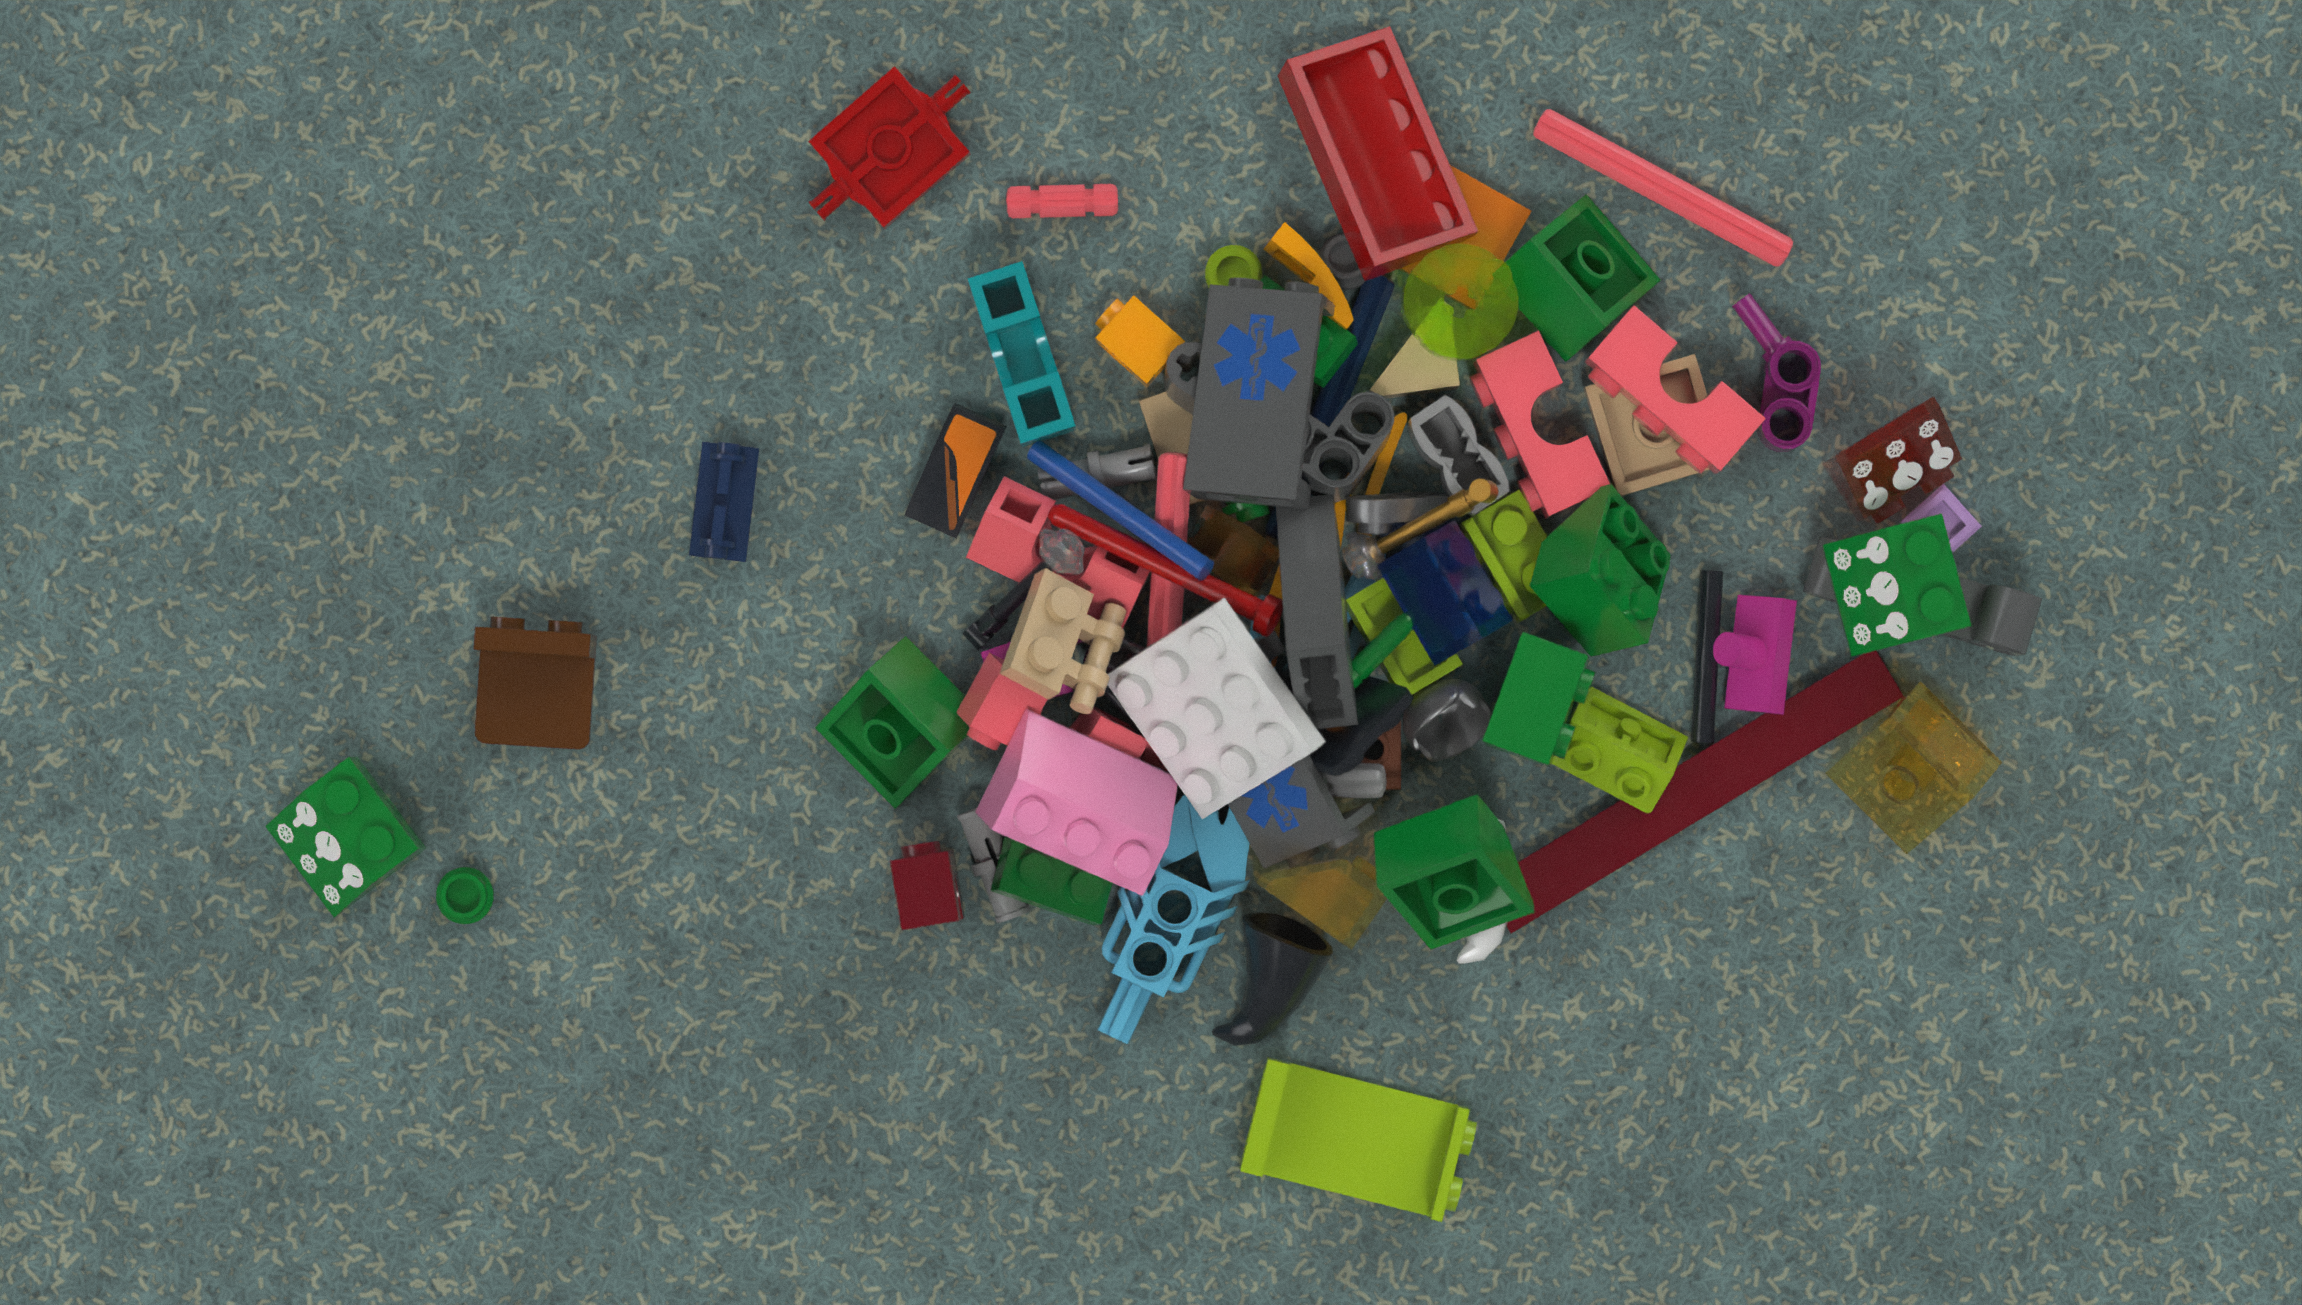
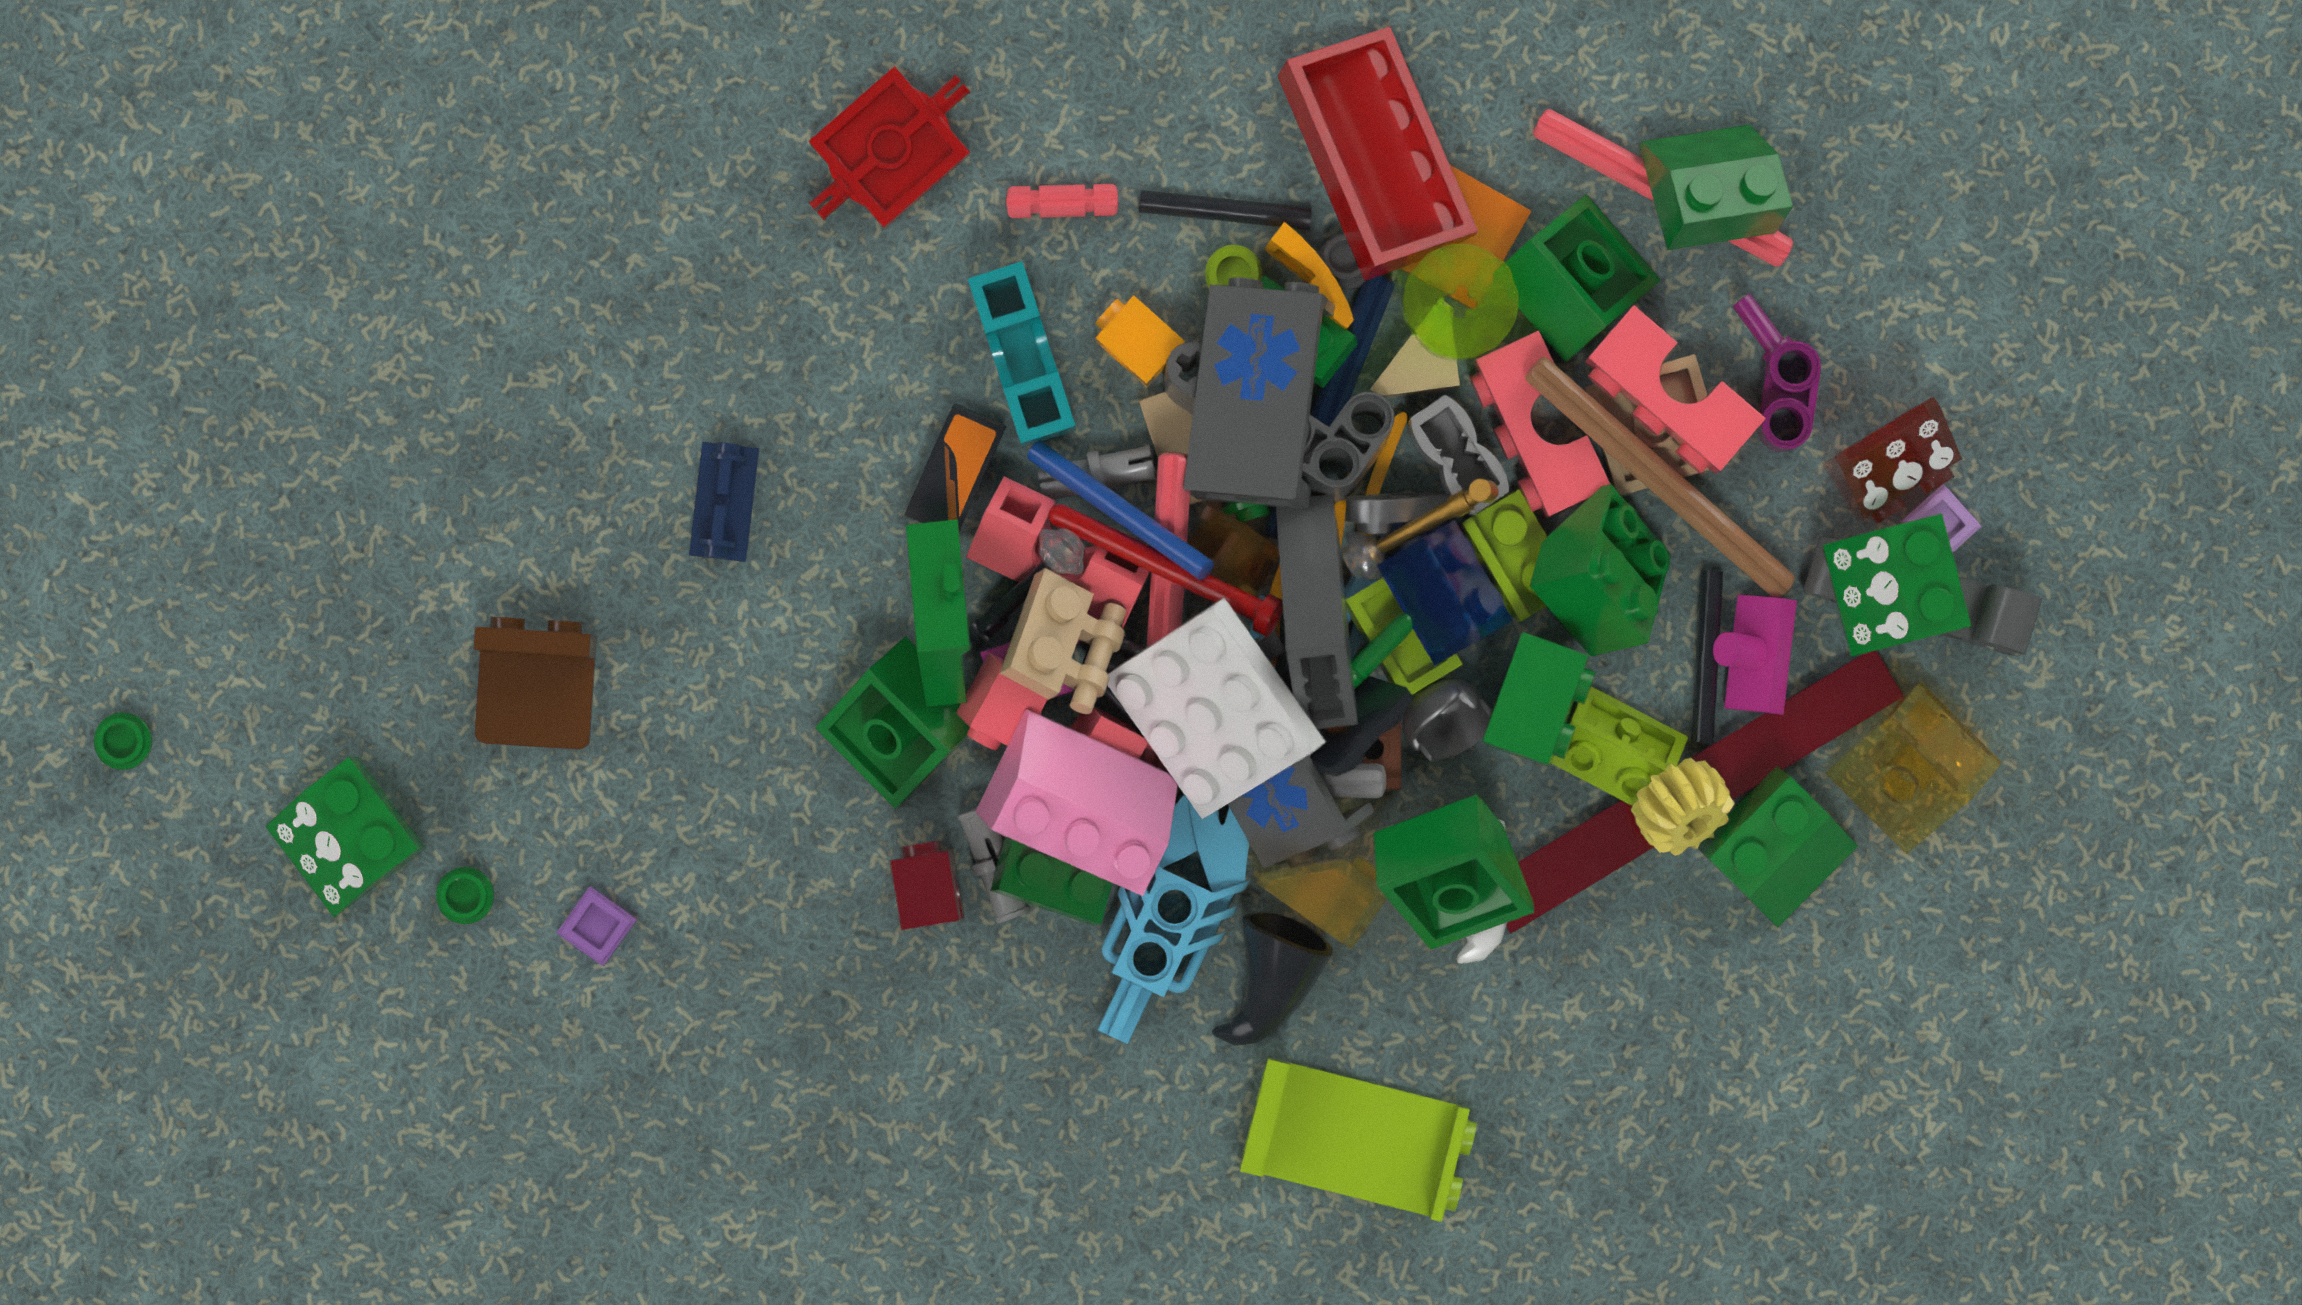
(123, 741): none -> green plate
(597, 926): none -> medium lavender tile
(939, 609): none -> green container
(1224, 209): none -> black bar
(1659, 477): none -> medium nougat axle
(1682, 806): none -> light yellow gear
(1716, 186): none -> green slope
(1778, 846): none -> green slope

